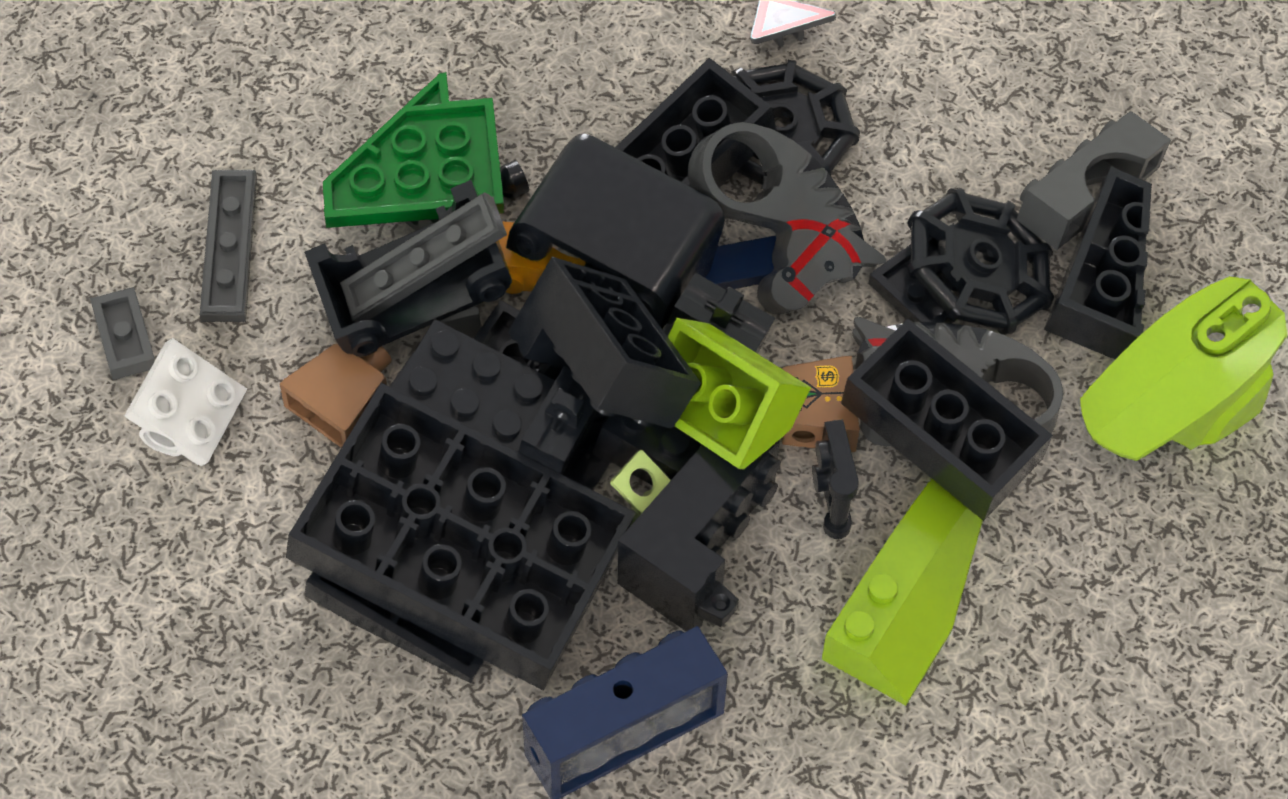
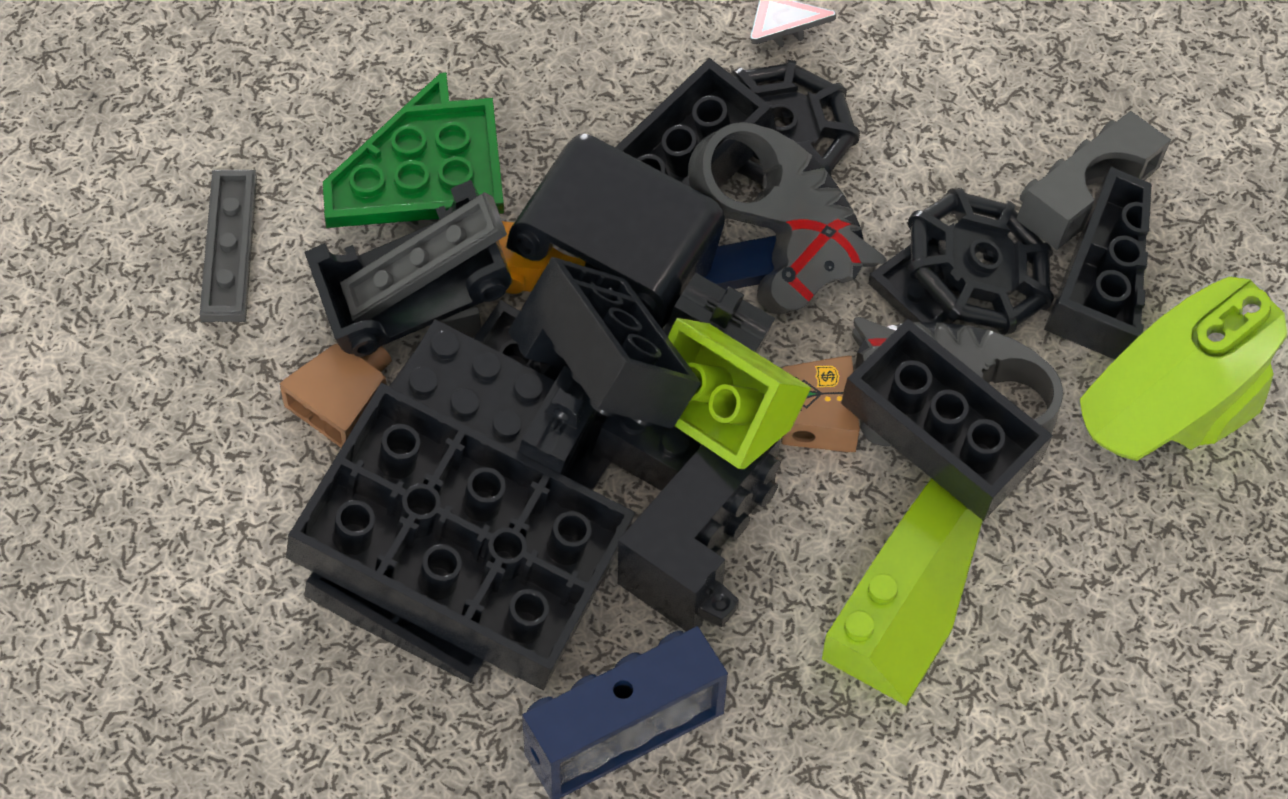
(123, 333): dark grey plate -> none
(184, 404): white plate -> none
(513, 180): black hinge -> none
(621, 482): yellowish green bracket -> none
(836, 478): black plate -> none

